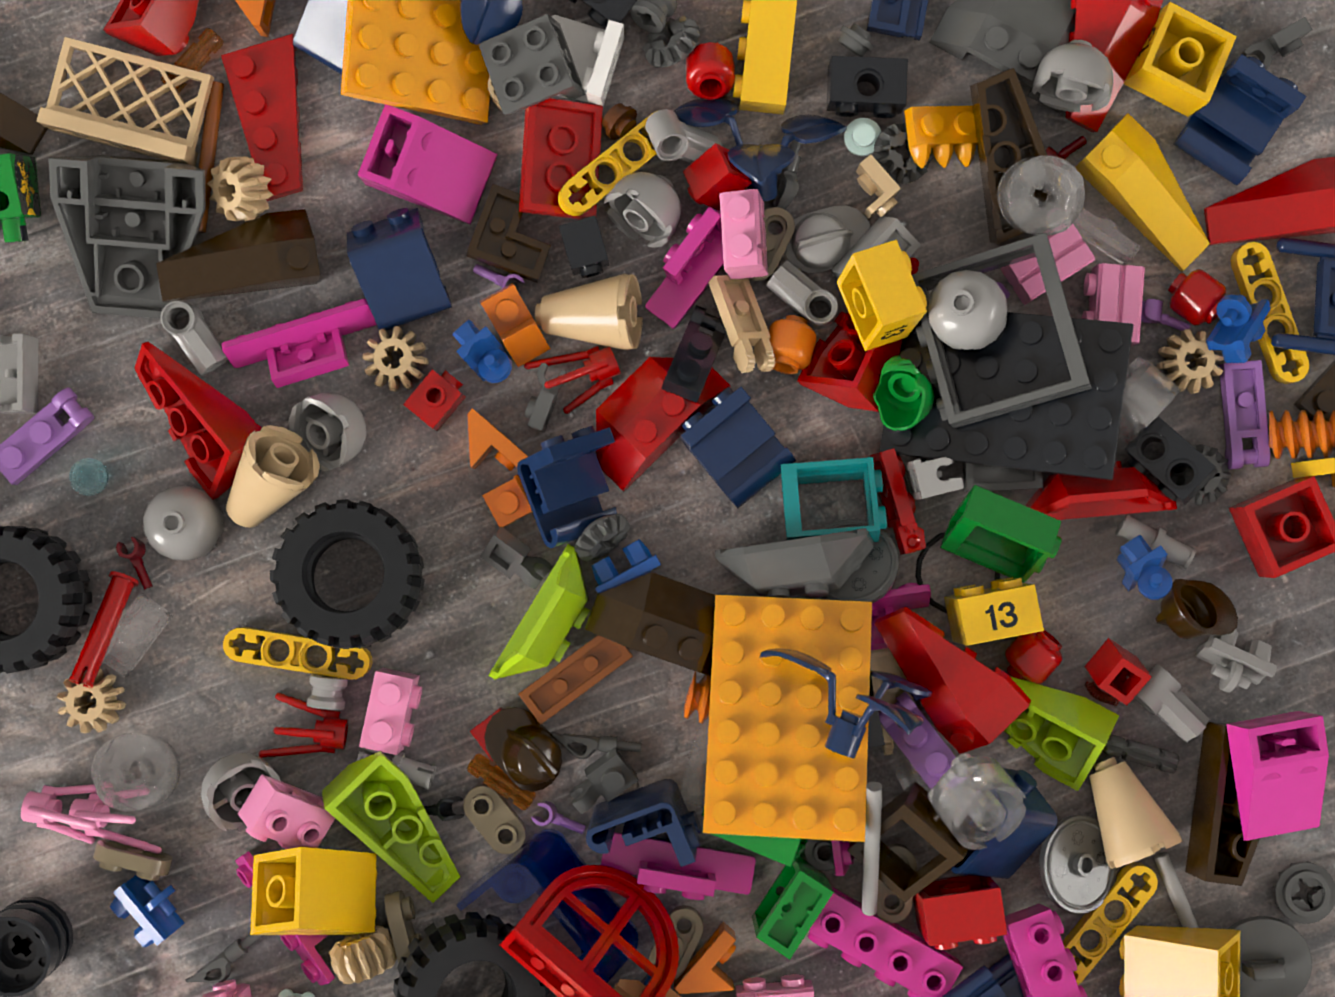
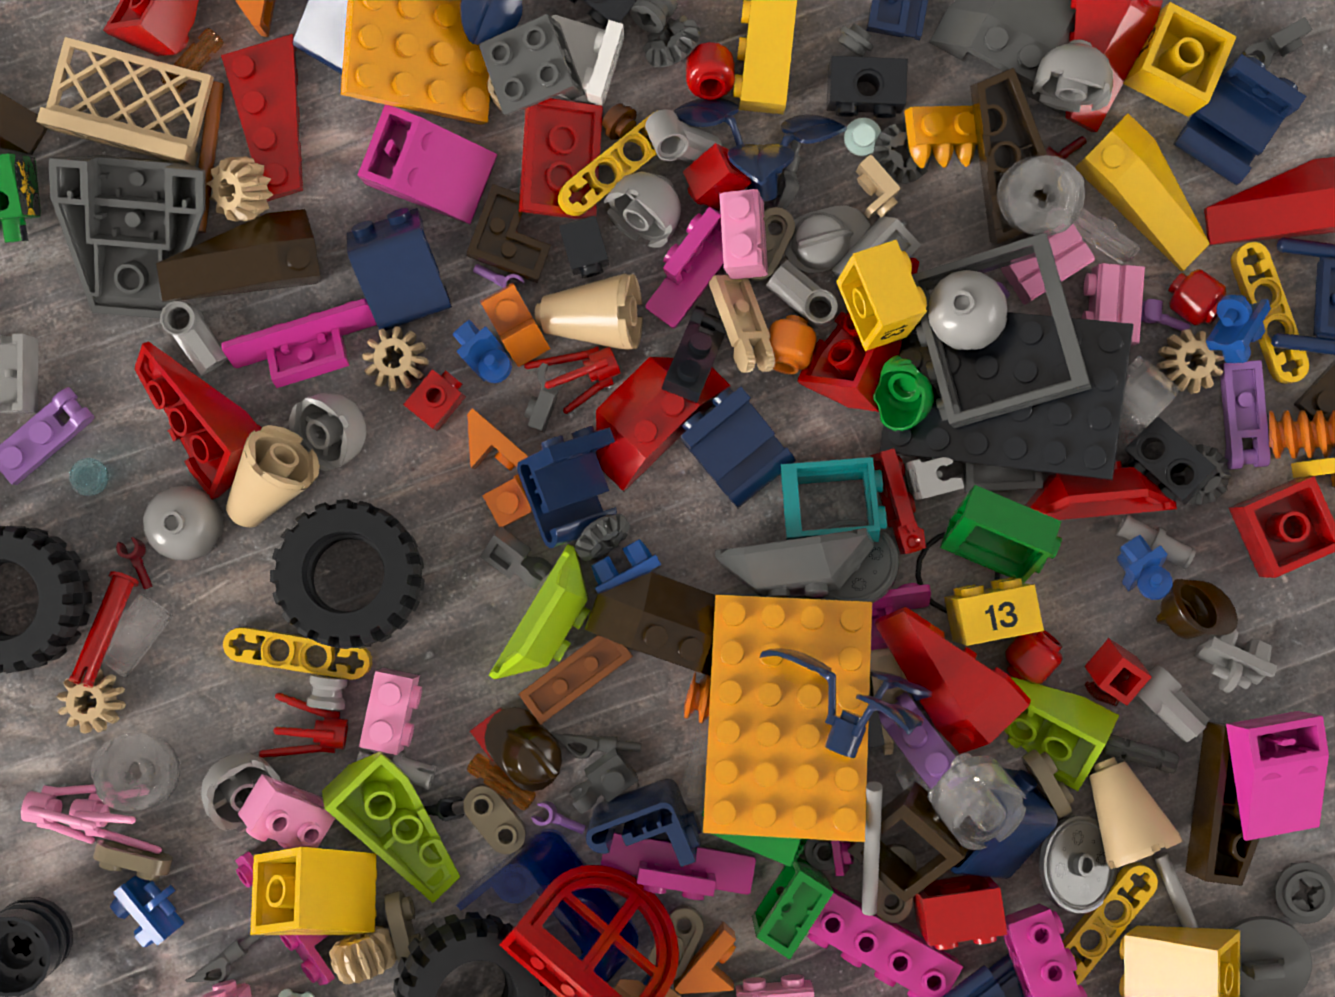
(1042, 769): none -> dark tan plate

